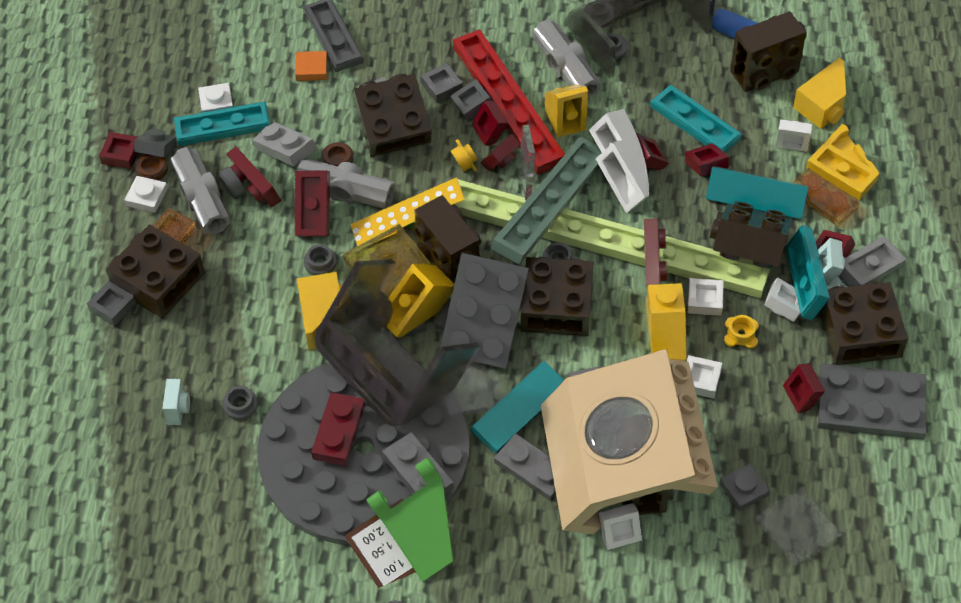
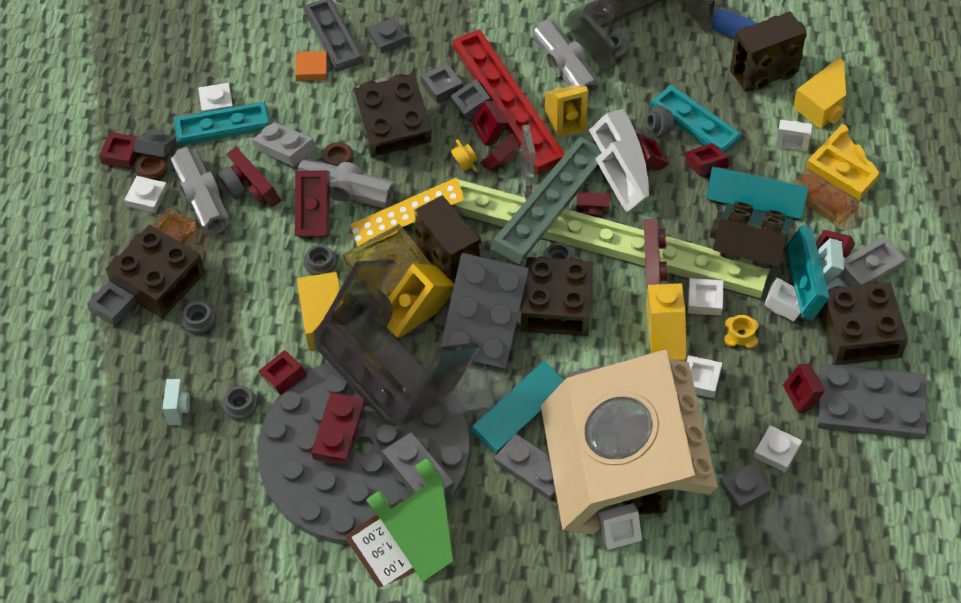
(194, 310): none -> dark grey plate
(282, 372): none -> dark red plate
(387, 35): none -> dark grey plate
(593, 204): none -> dark red plate
(659, 121): none -> dark grey plate
(777, 448): none -> white plate

